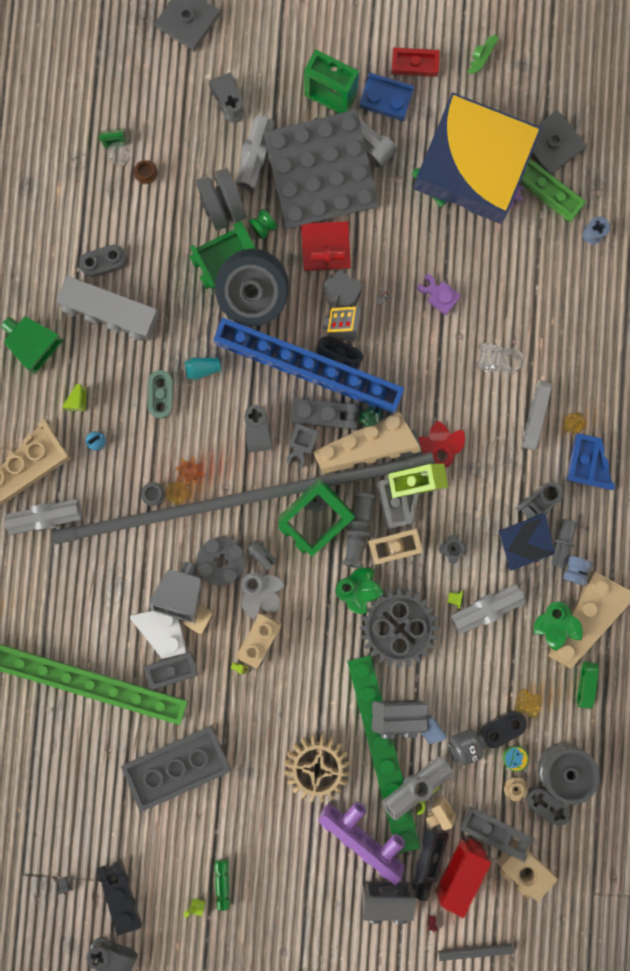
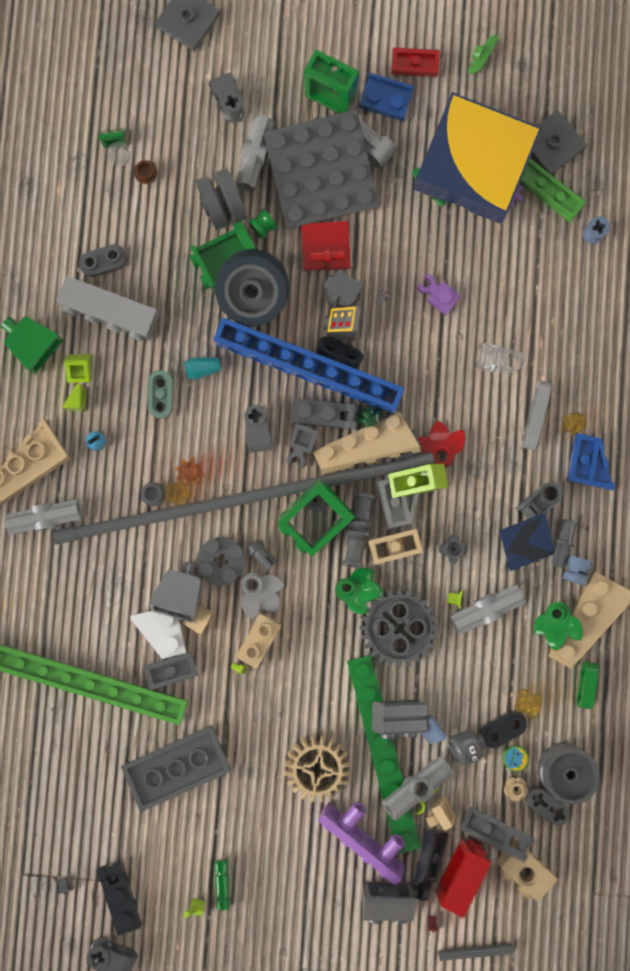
(78, 368): none -> lime slope

